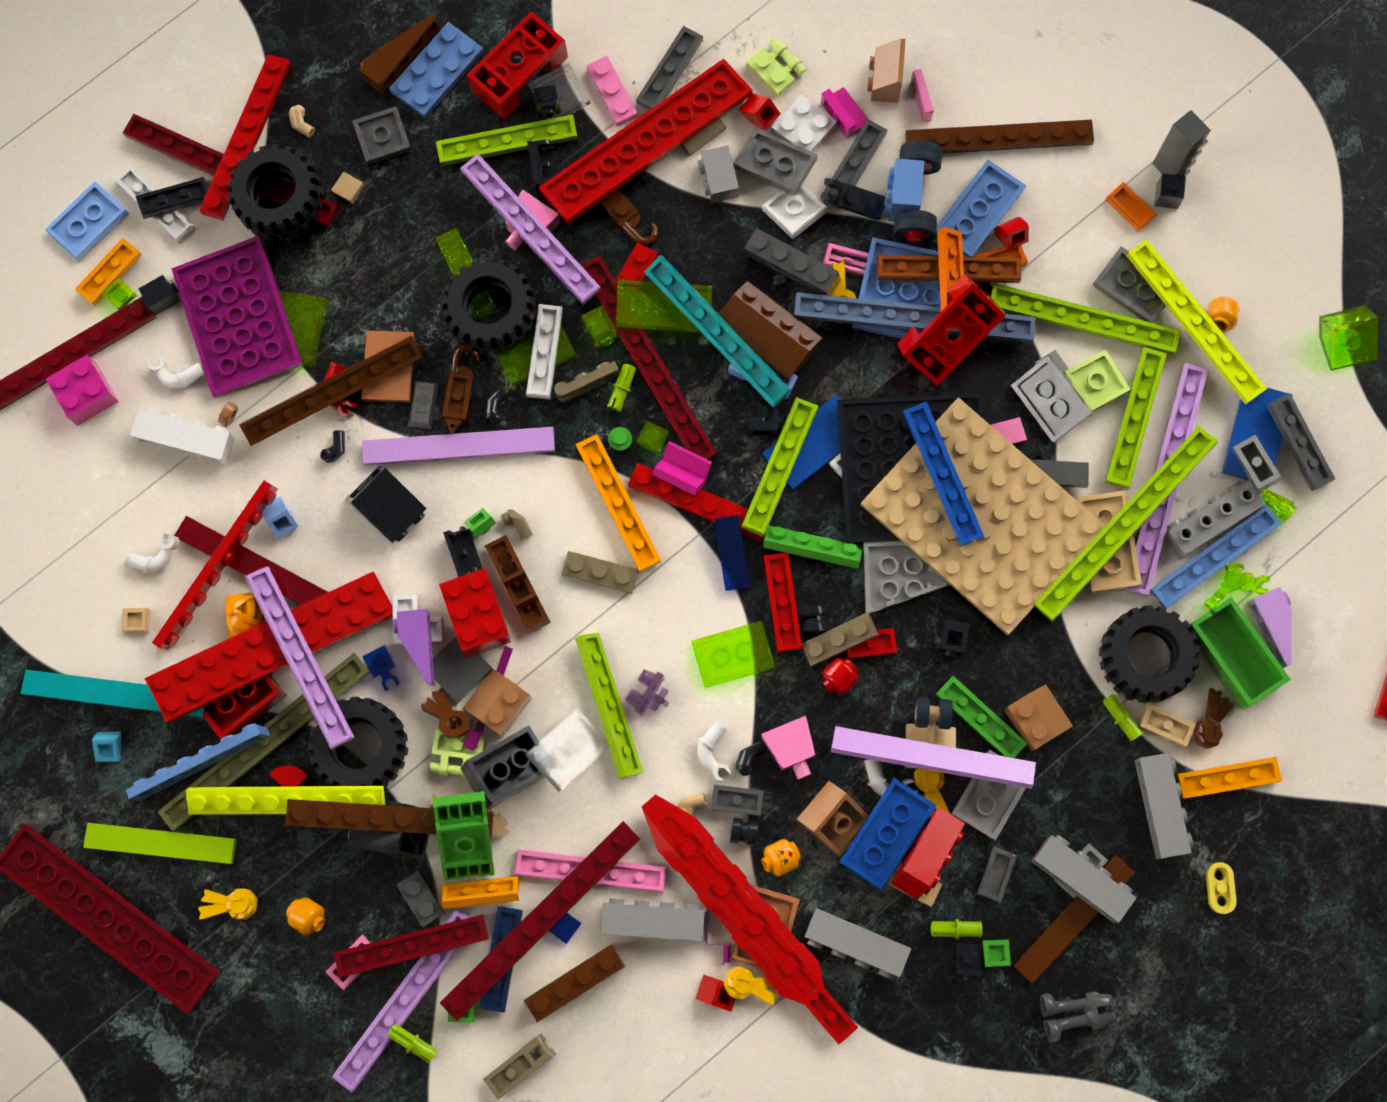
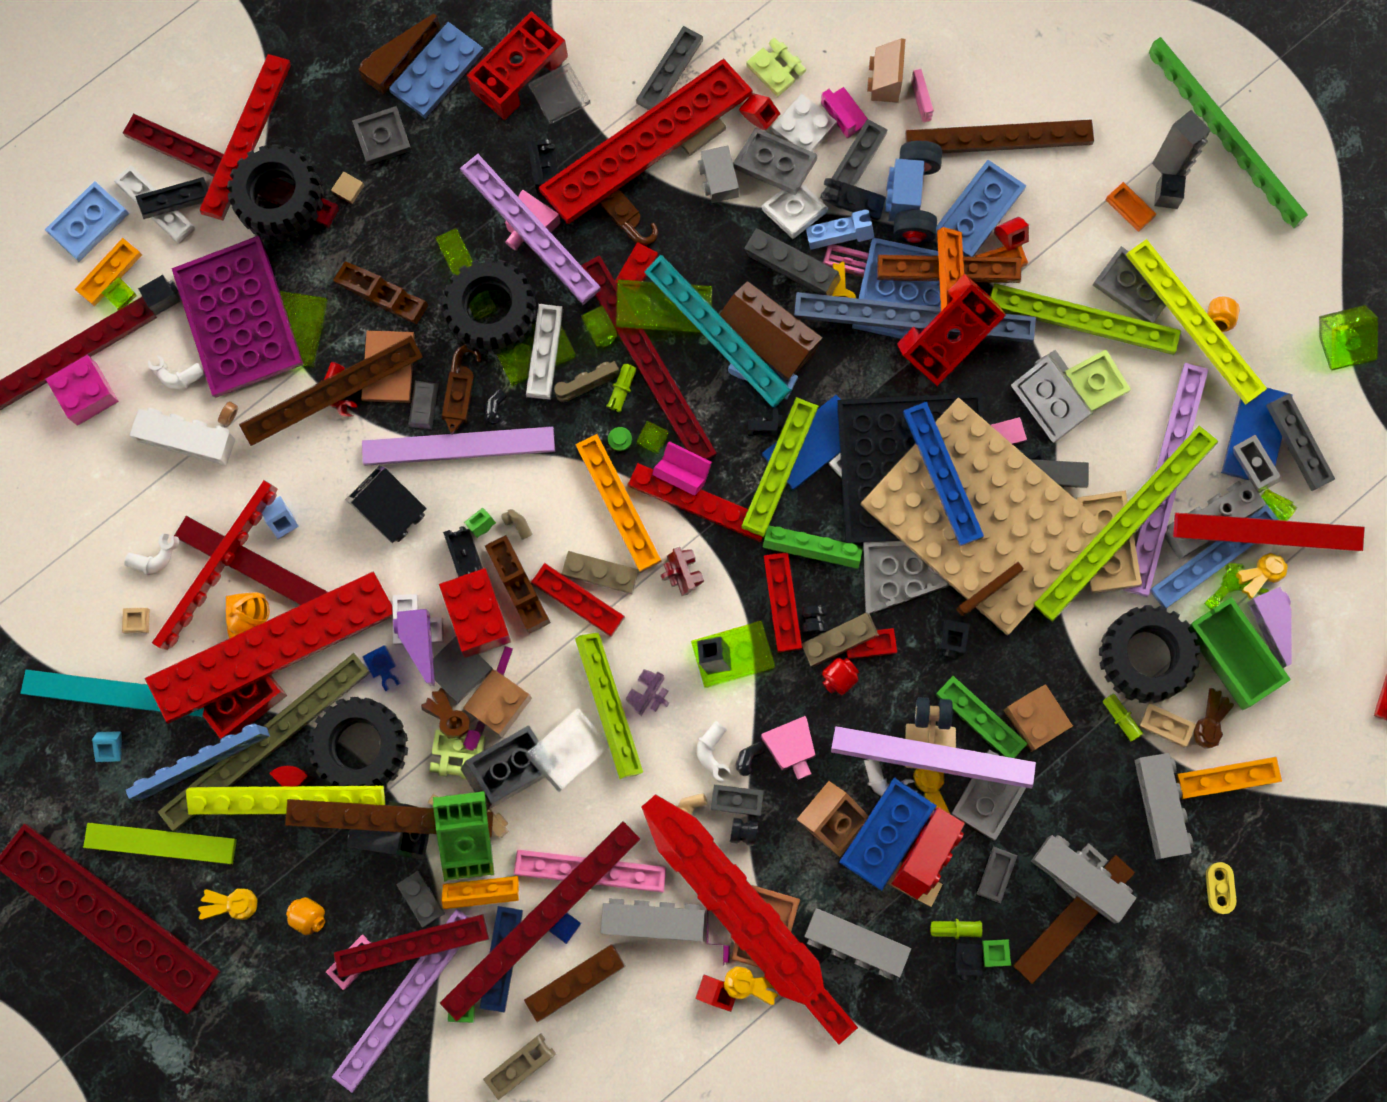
(297, 122): tan arm -> none
(299, 658): lavender tile -> none
(332, 453): black arm -> none
(380, 292): none -> reddish brown slope
(412, 1043): lime axle -> none
(505, 140): lime plate -> none
(546, 101): black bracket -> none
(577, 600): none -> red tile
(612, 91): bright pink plate -> none
(678, 572): none -> dark red hips
(714, 655): none -> brick
(732, 552): clear blue tile -> none
(781, 857): light orange head -> none
(841, 230): none -> light blue plate
(990, 589): none -> reddish brown tile
(1090, 1018): dark grey piece -> none
(1135, 418): lime plate -> none
(1229, 135): none -> bright green plate
(1268, 532): none -> red tile
(1269, 568): none -> yellow piece

